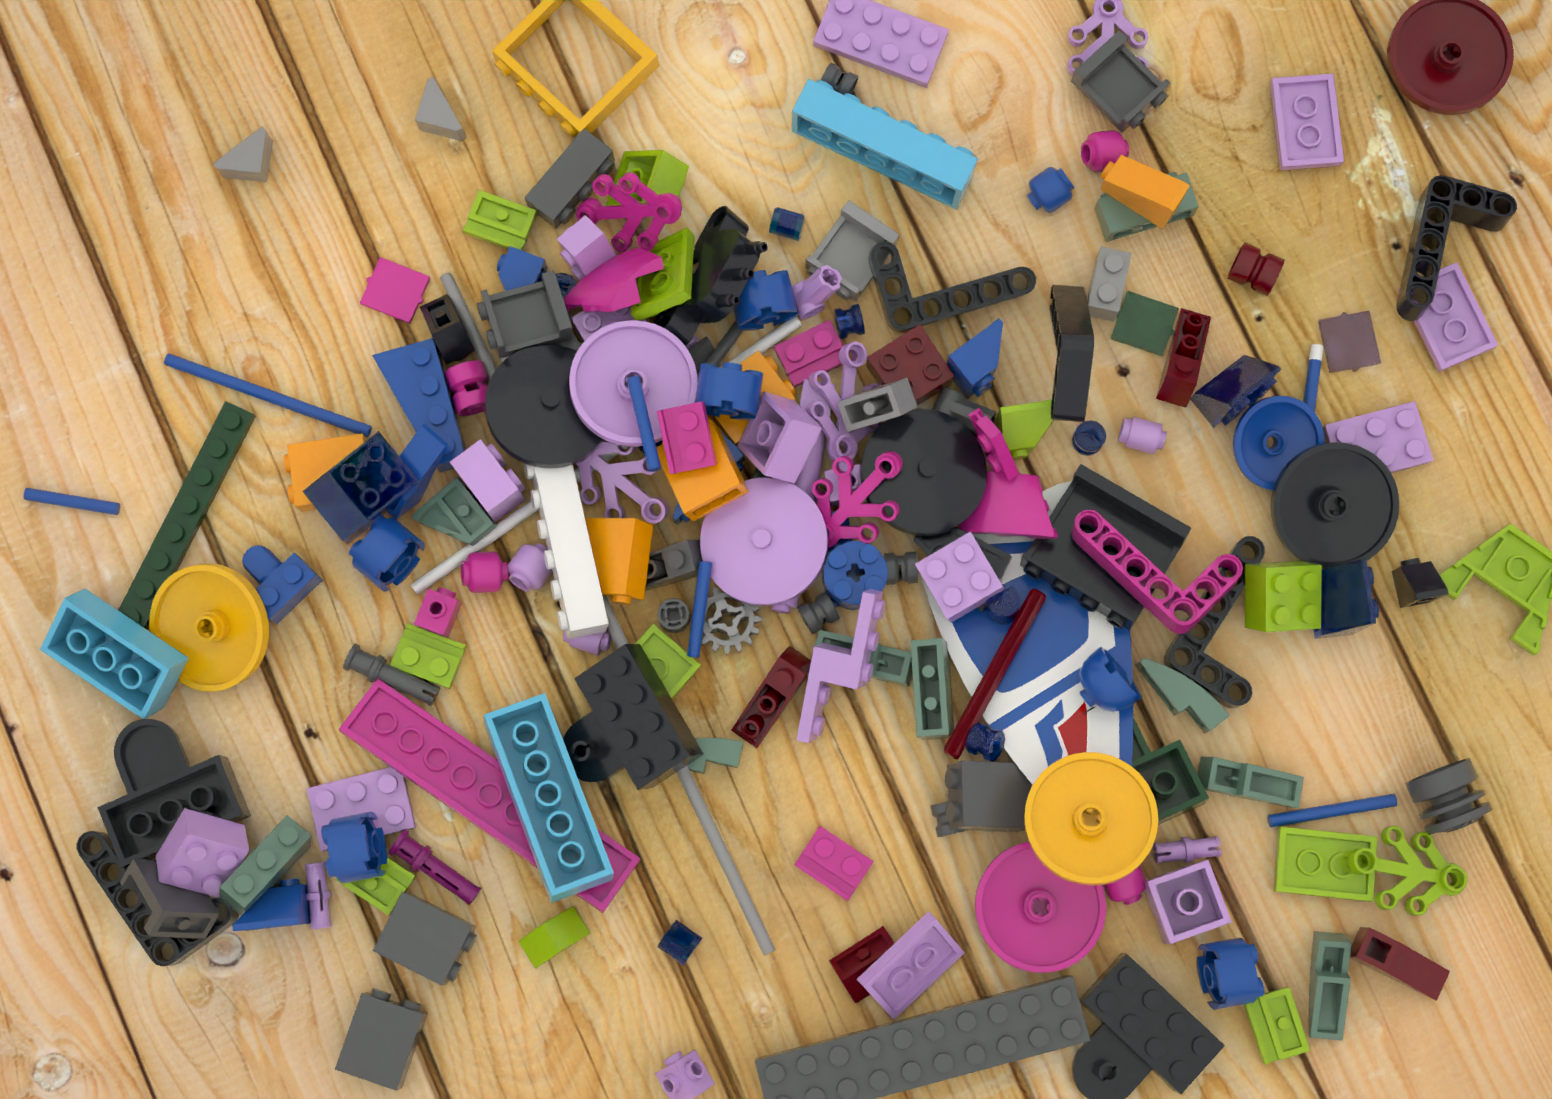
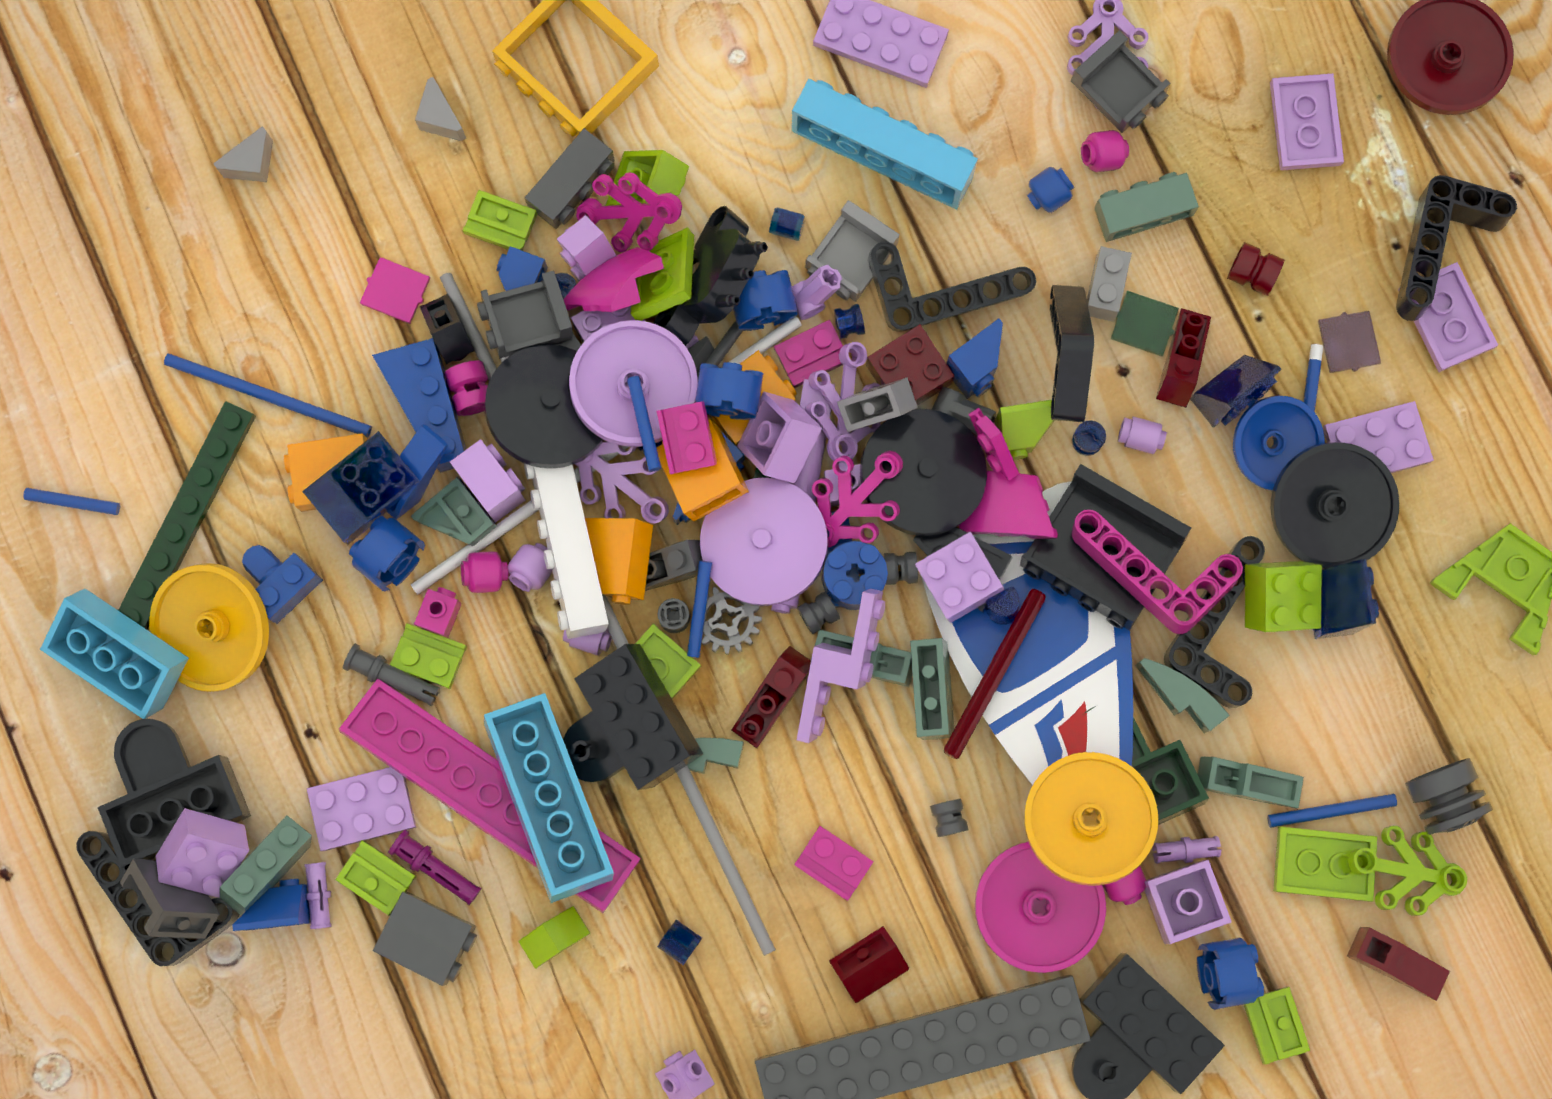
(354, 847): blue brick -> none
(382, 1039): dark grey brick -> none
(839, 80): dark grey wheel -> none
(911, 965): lavender plate -> none
(985, 742): clear blue wheel -> none
(986, 796): dark grey brick -> none
(1106, 683): blue cylinder -> none
(1143, 189): light orange slope -> none
(1329, 985): sand green slope -> none
(1418, 583): black slope -> none

